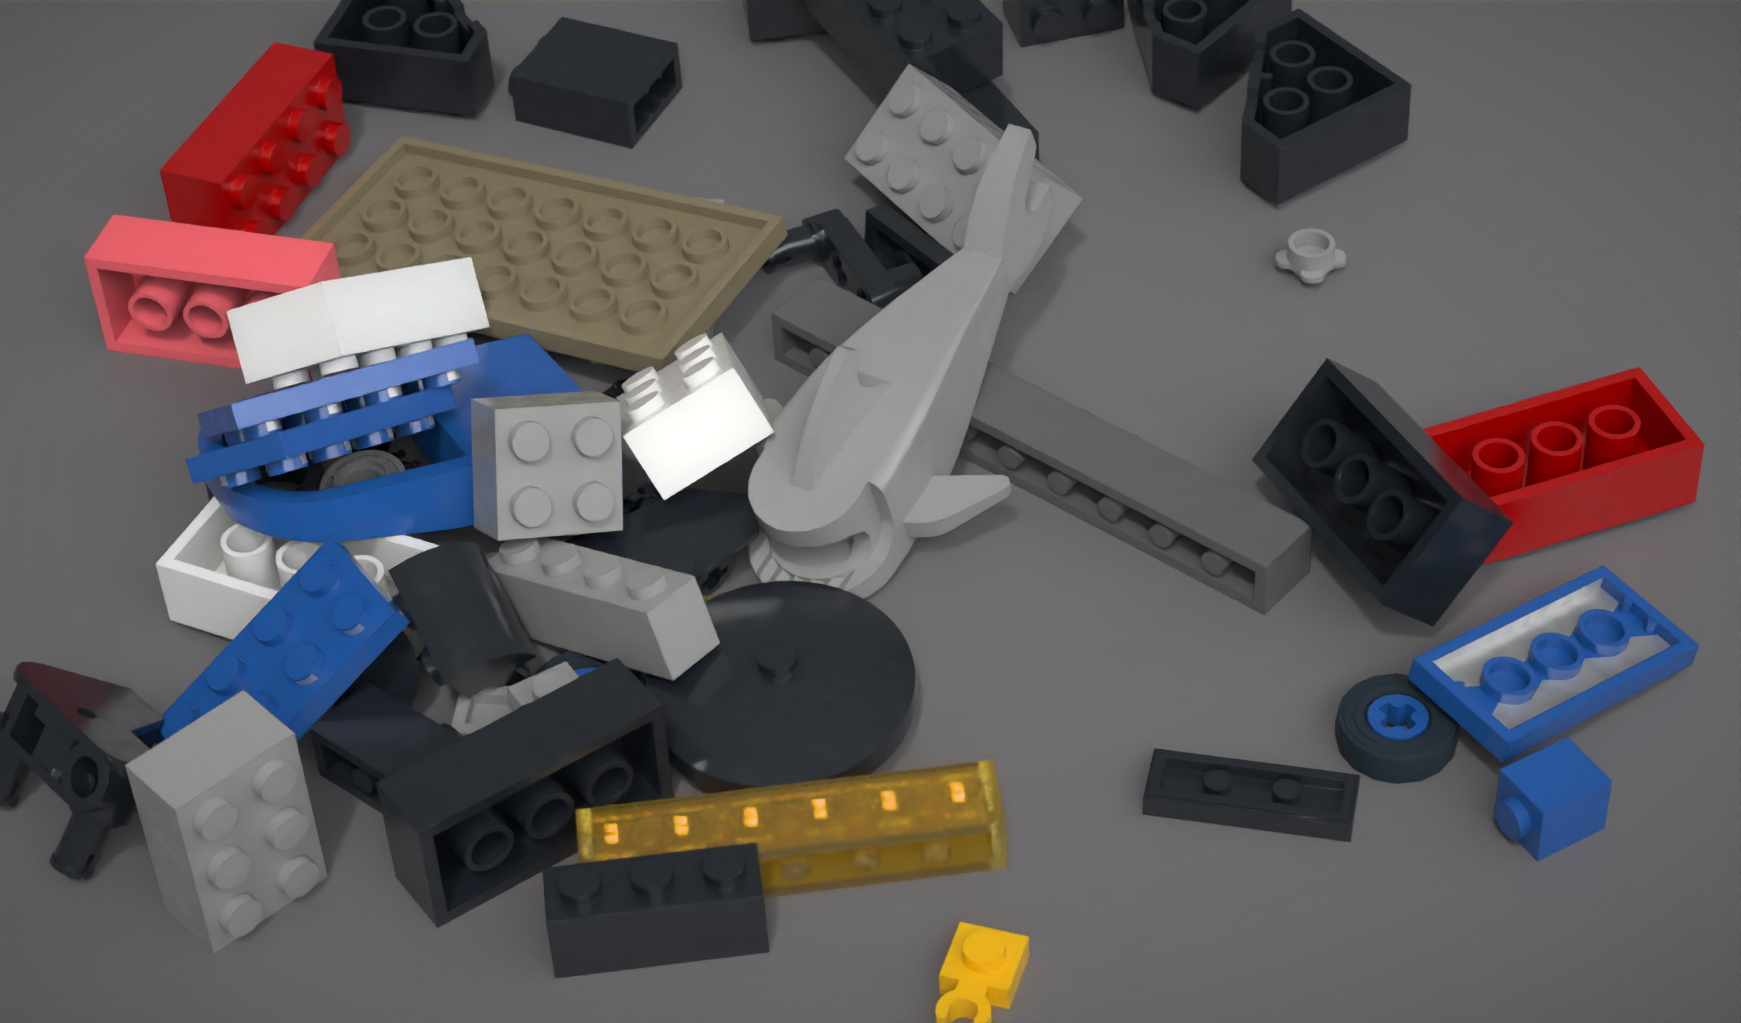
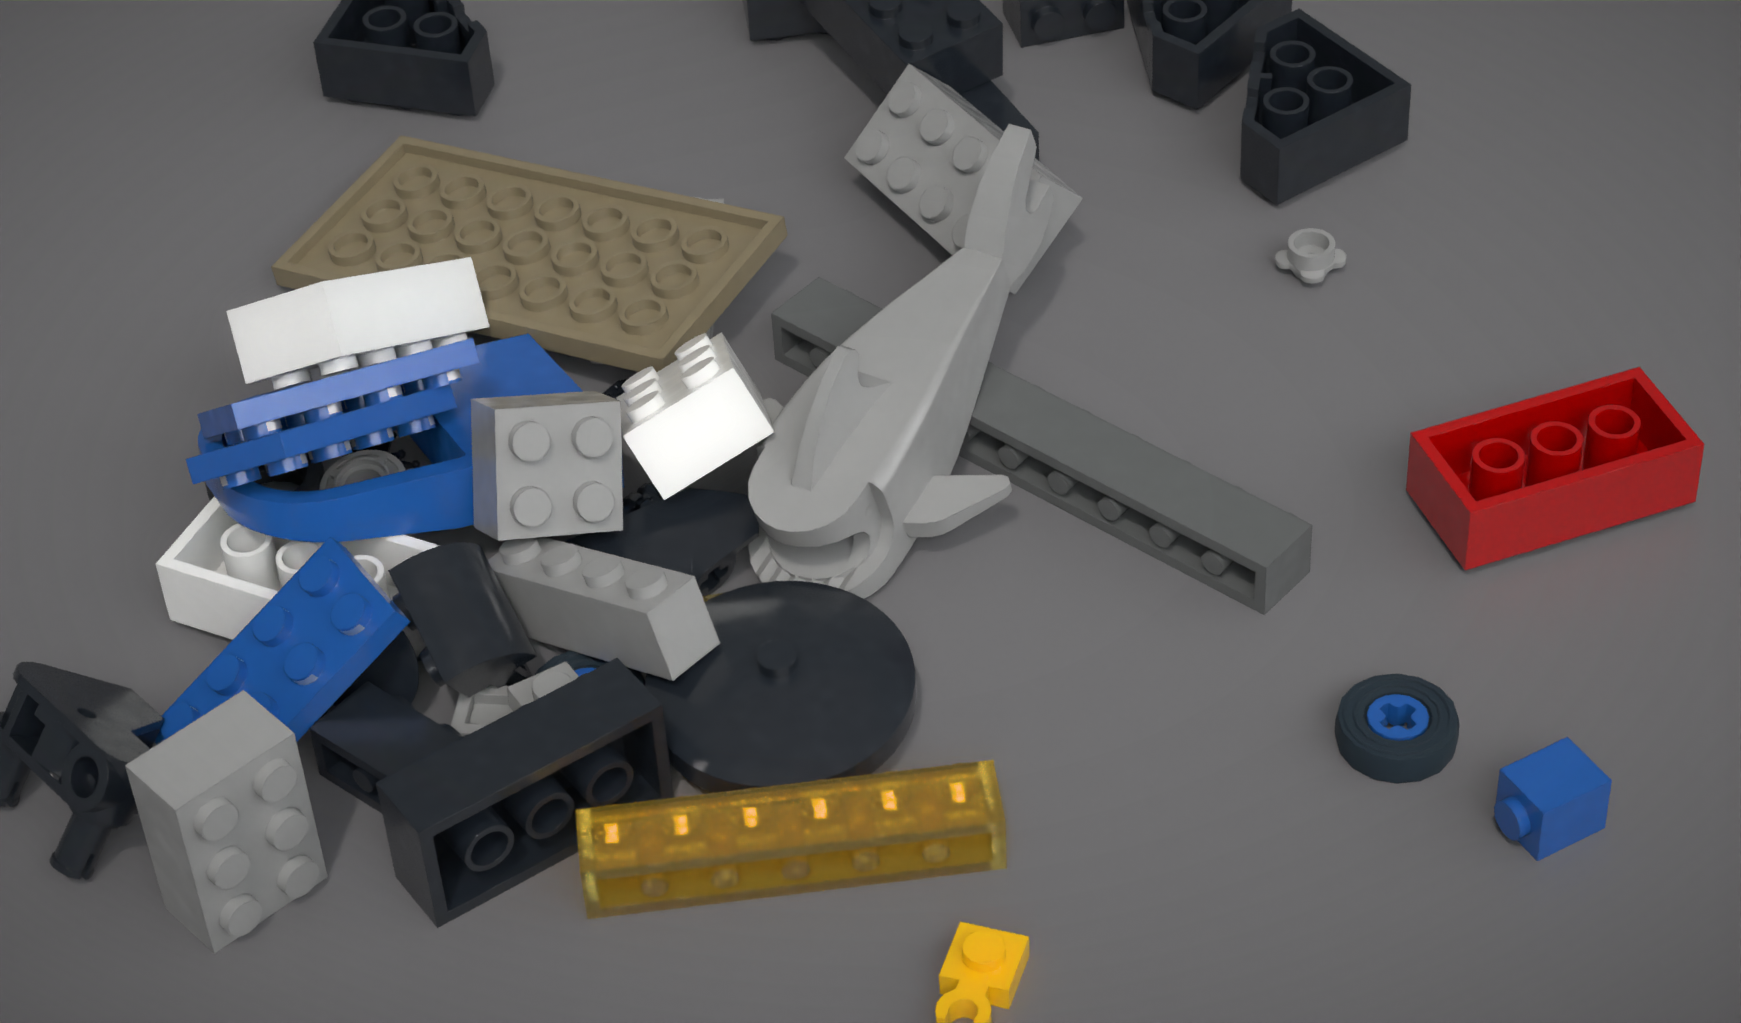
(170, 283): coral brick -> none
(261, 145): red brick -> none
(596, 82): black brick -> none
(655, 910): black brick -> none
(845, 257): black beam -> none
(900, 242): black plate -> none
(1251, 795): black tile -> none
(1381, 493): black brick -> none
(1552, 662): blue piece -> none

